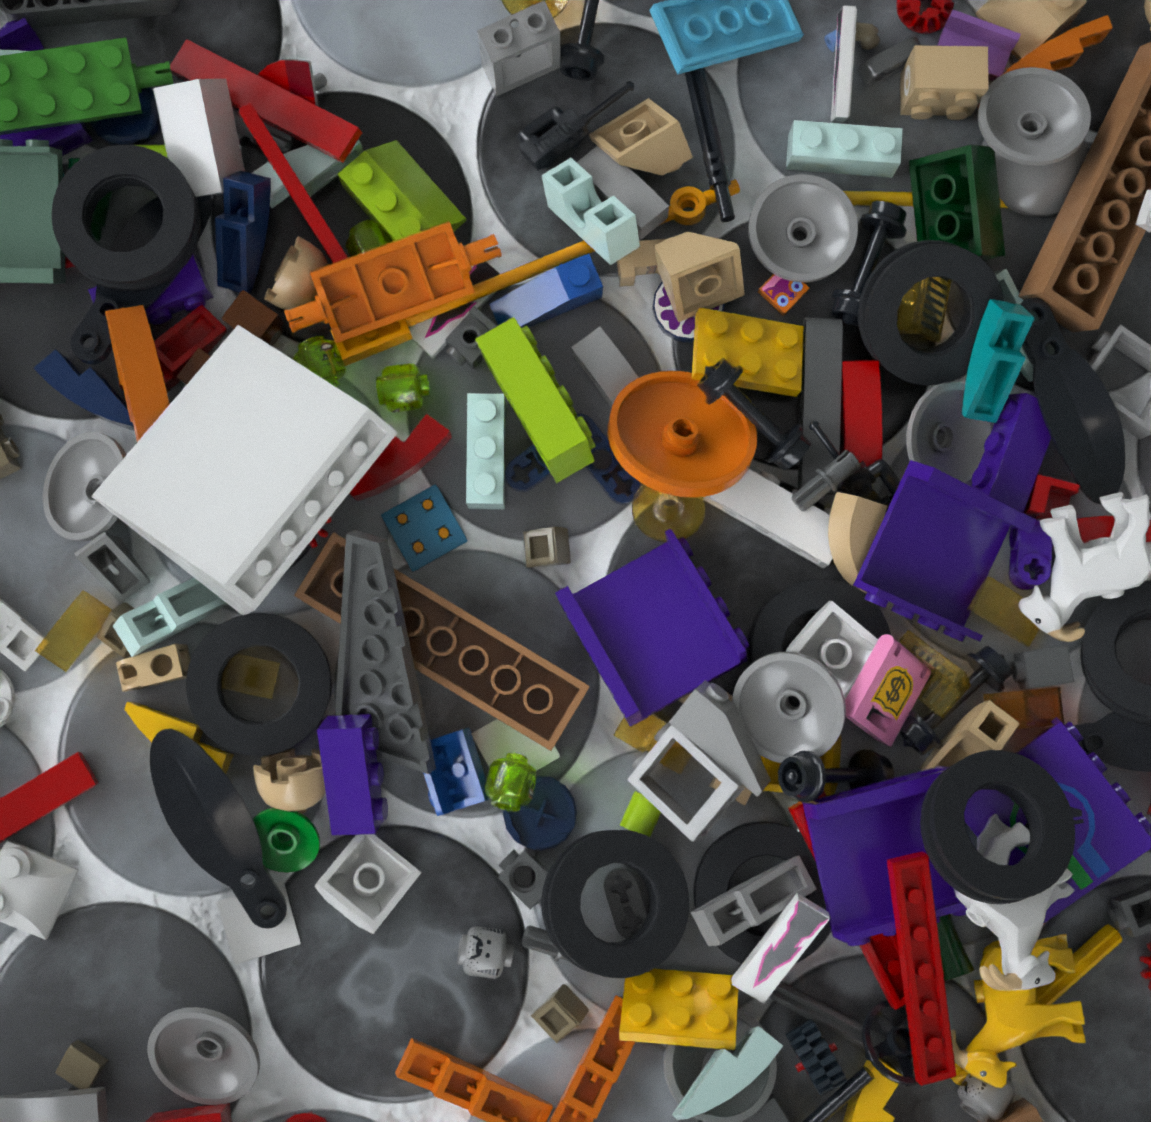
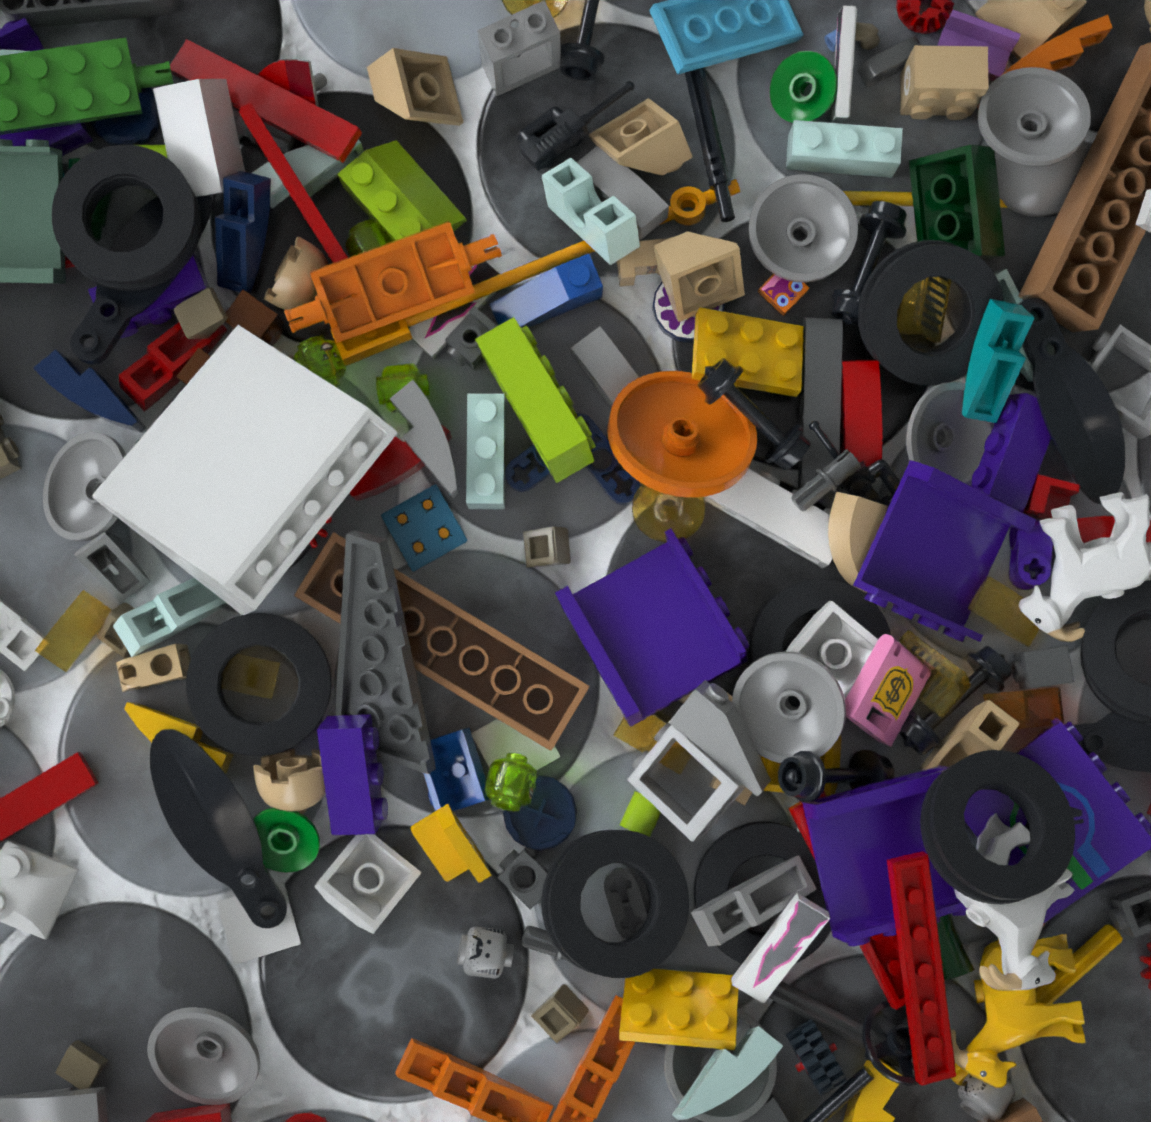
(137, 366): orange slope -> none
(201, 314): none -> dark tan slope
(416, 86): none -> tan slope
(426, 435): none -> light grey slope
(449, 845): none -> yellow panel
(791, 80): none -> green dish

